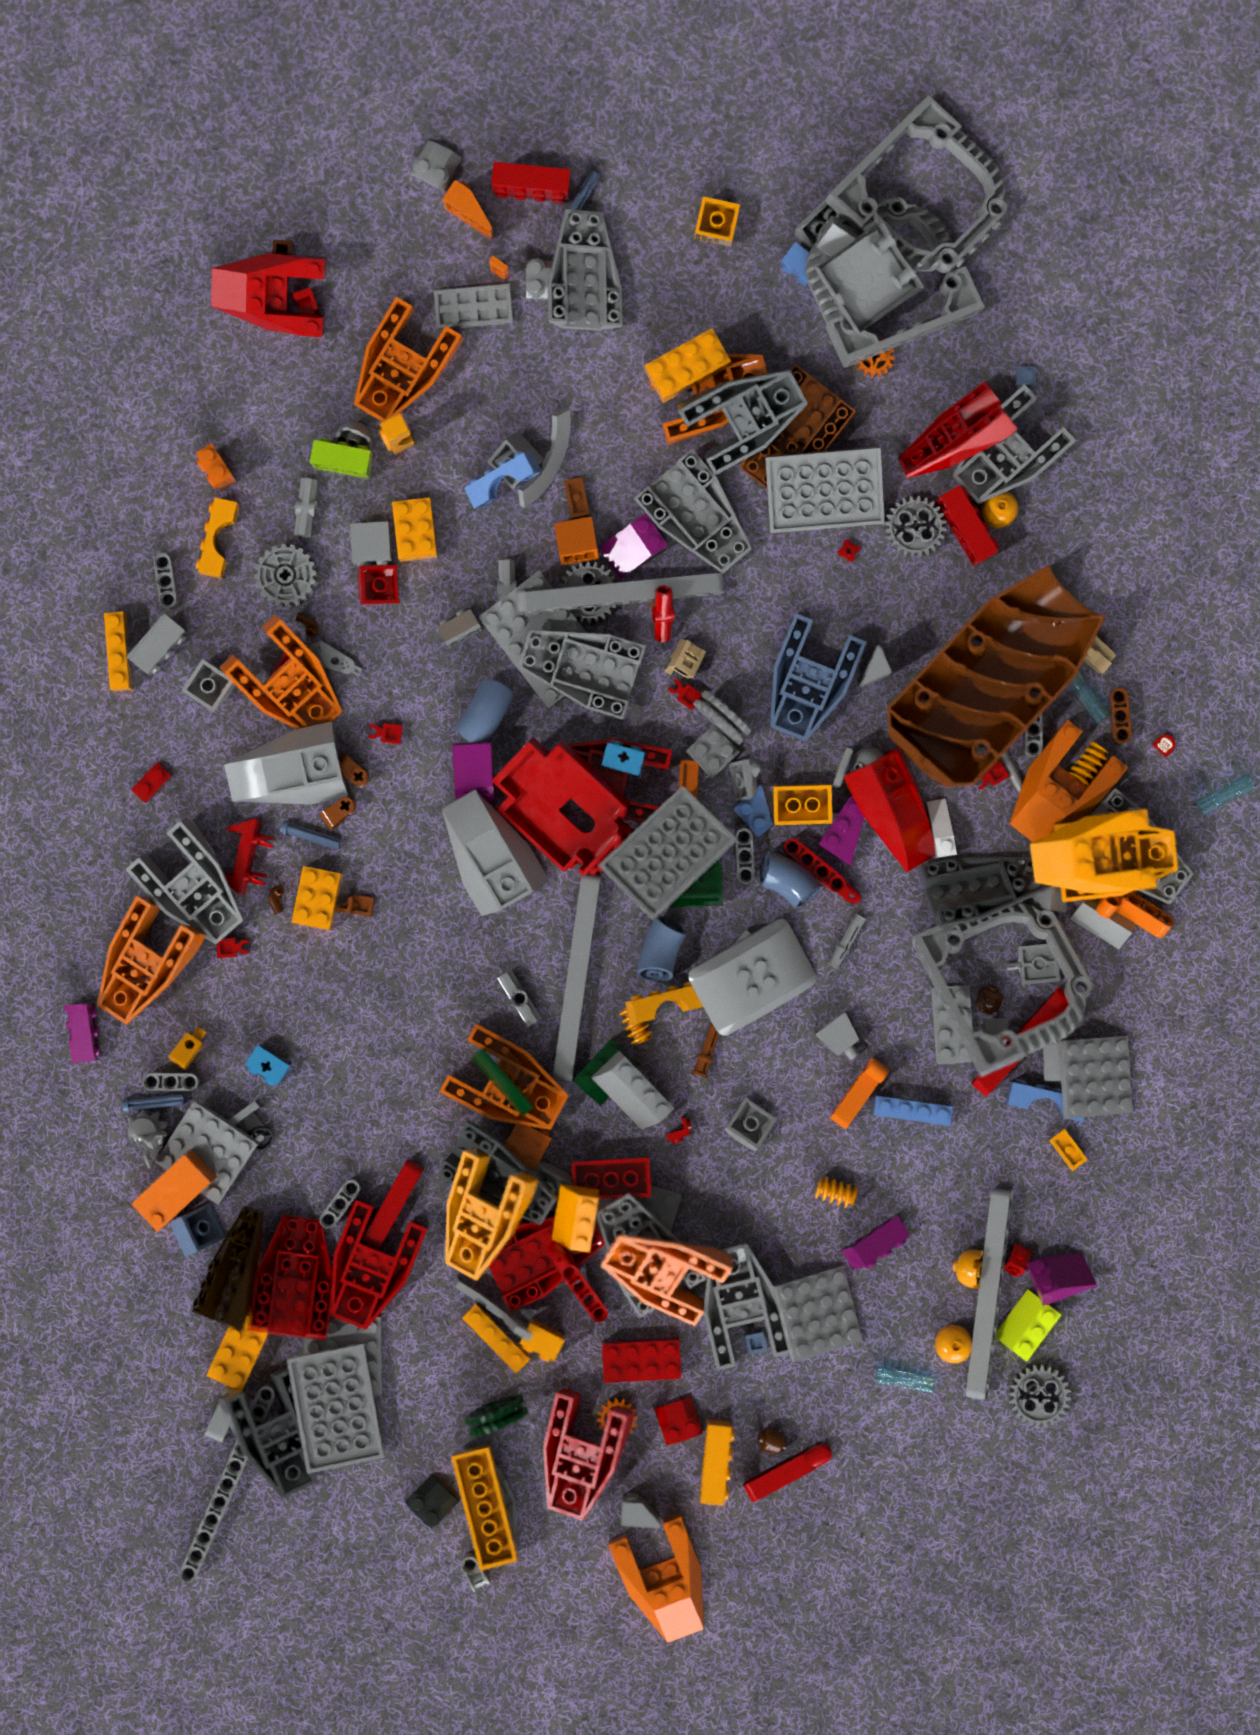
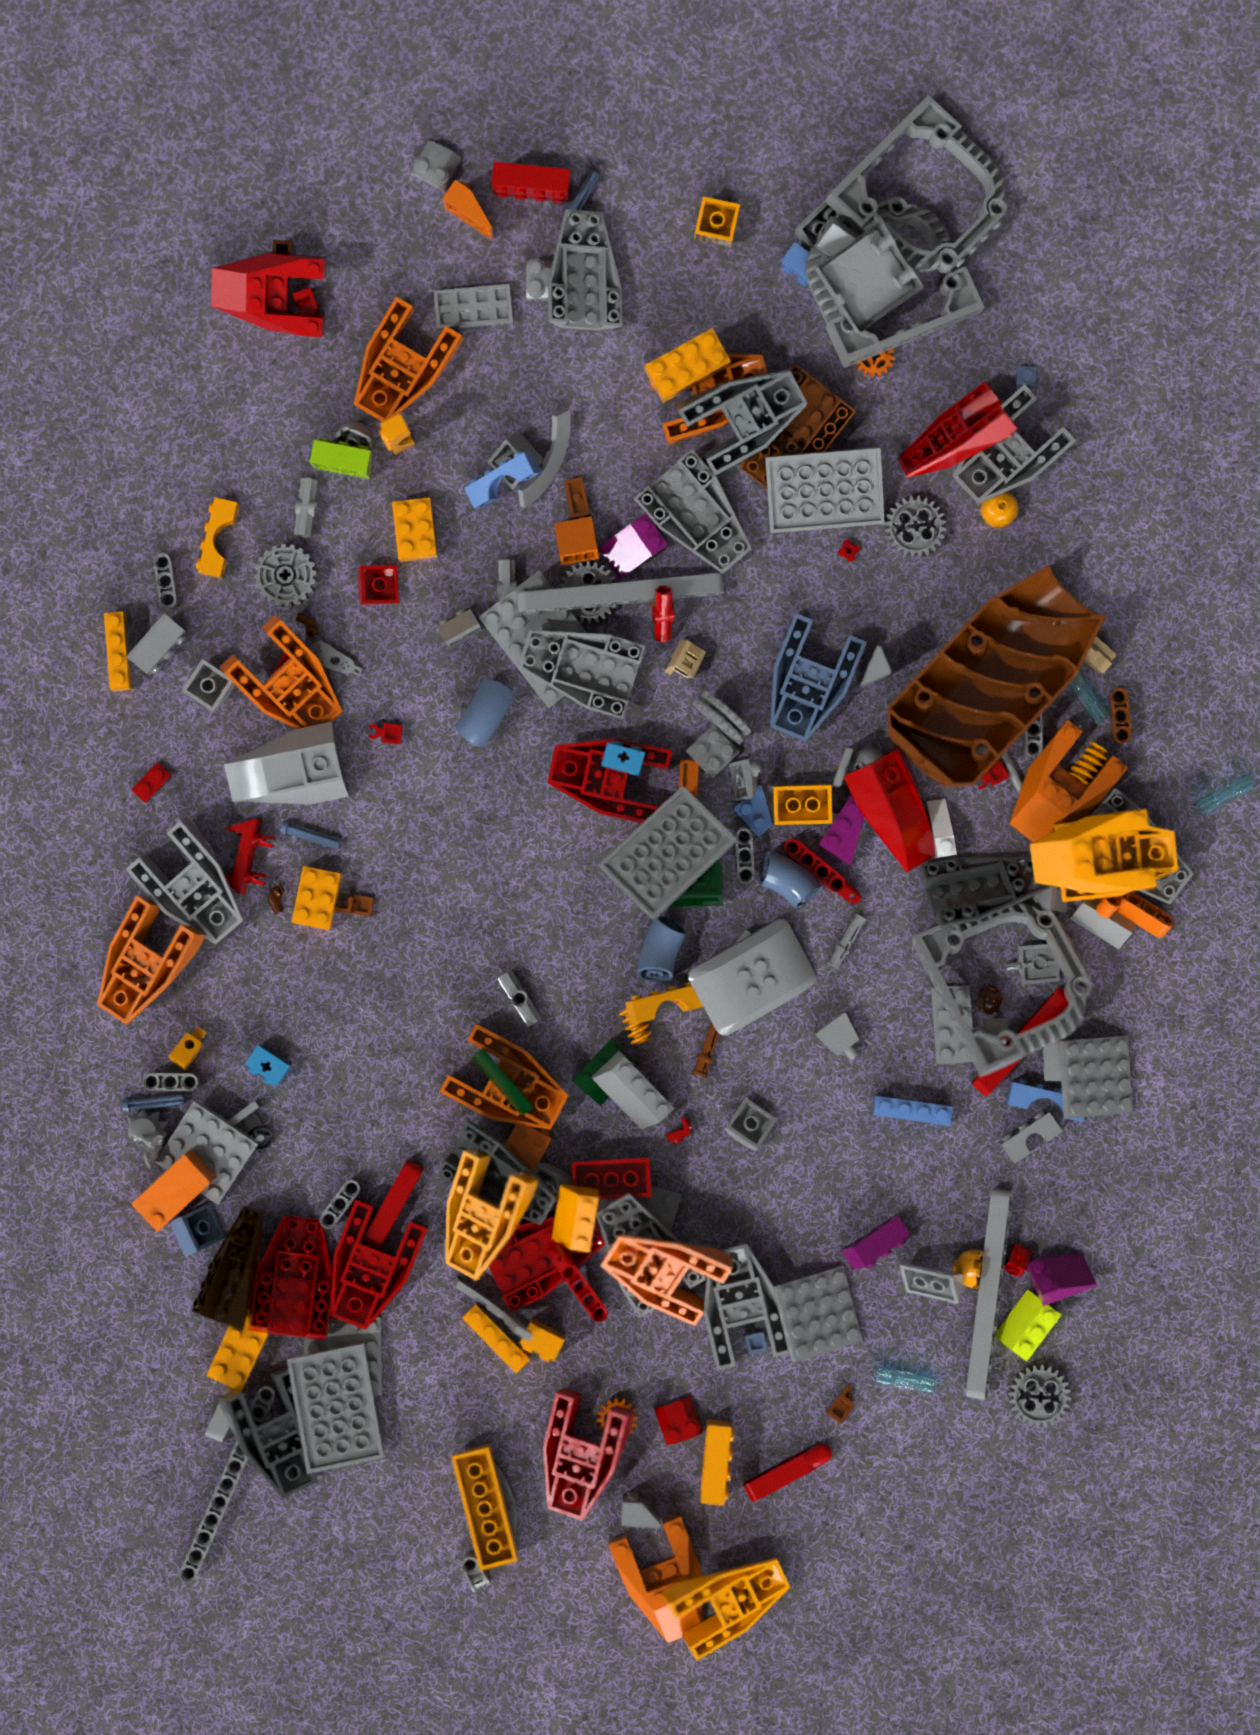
(83, 1032): magenta wedge -> none
(213, 463): orange brick -> none
(229, 947): red plate -> none
(336, 814): dark orange piece -> none
(351, 769): dark orange piece -> none
(371, 543): light grey brick -> none
(431, 1501): pearl dark grey slope -> none
(473, 769): magenta slope -> none
(490, 854): light grey wedge -> none
(496, 1415): dark green piece -> none
(499, 268): orange tile -> none
(541, 784): red panel -> none
(576, 977): light grey beam -> none
(641, 1360): red brick -> none
(687, 695): red plate -> none
(738, 1597): none -> light orange wedge
(772, 1440): reddish brown head -> none
(836, 1191): light orange piece -> none
(841, 1405): none -> dark orange slope
(859, 1092): orange beam -> none
(932, 1281): none -> light grey slope
(946, 1346): light orange cylinder -> none
(967, 526): red brick -> none
(1015, 1143): none -> light grey arch
(1068, 1149): light orange plate -> none
(1164, 745): tile -> none

